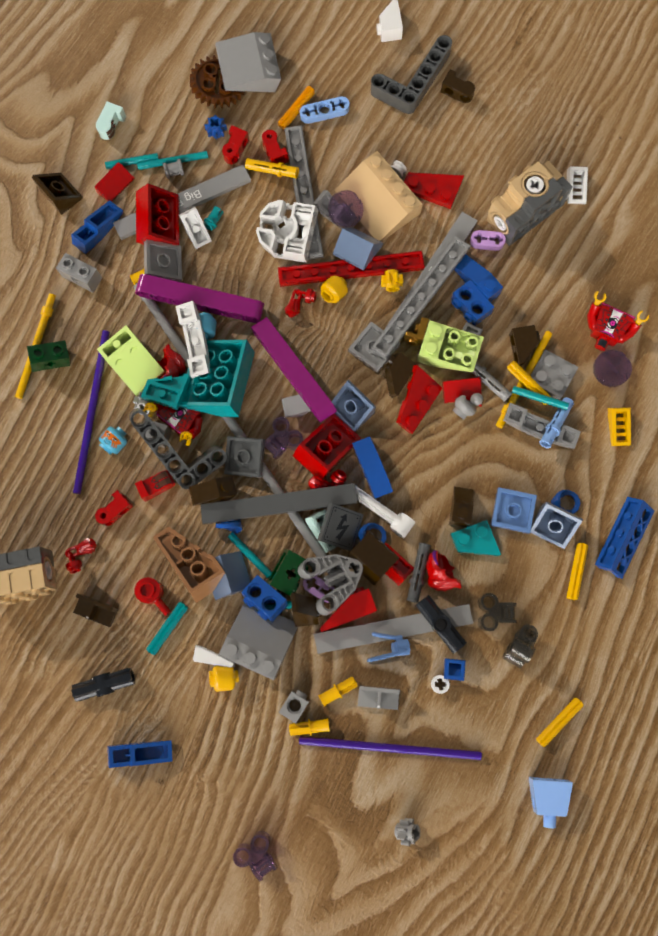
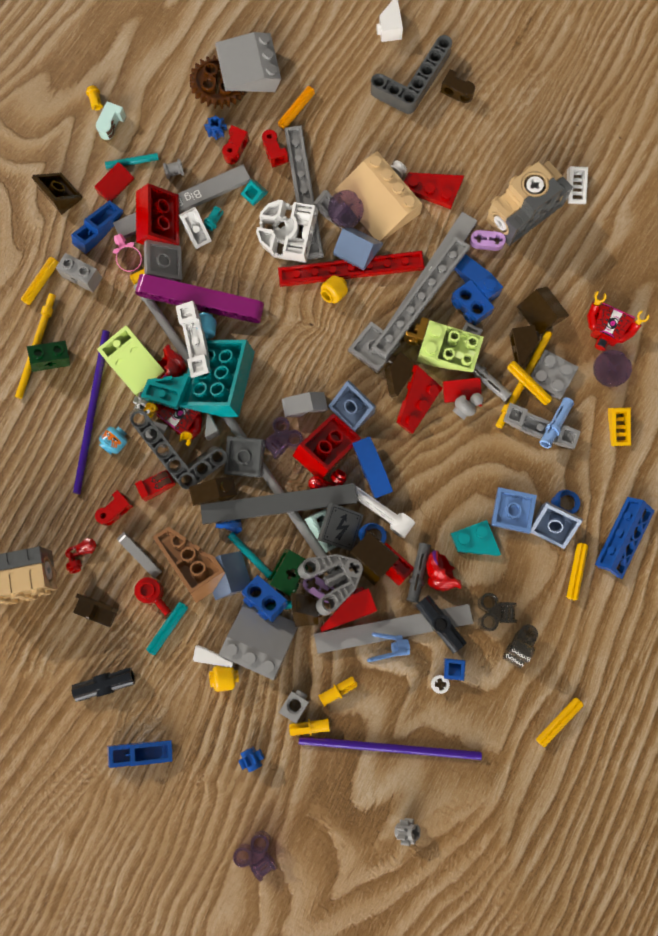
(39, 281): none -> yellow axle
(93, 94): none -> yellow pin
(120, 241): none -> bright pink piece
(139, 555): none -> light grey beam
(184, 158): teal bar -> none
(211, 429): none -> light grey slope
(251, 759): none -> blue gear
(254, 192): none -> teal slope
(273, 168): yellow pin -> none
(293, 306): red piece -> none
(293, 369): magenta beam -> none
(324, 116): light blue beam -> none
(378, 697): light grey panel -> none
(392, 280): yellow gear -> none
(461, 507): dark brown slope -> none
(539, 397): teal bar -> none
(542, 310): none -> dark brown slope
(550, 798): light blue torso -> none

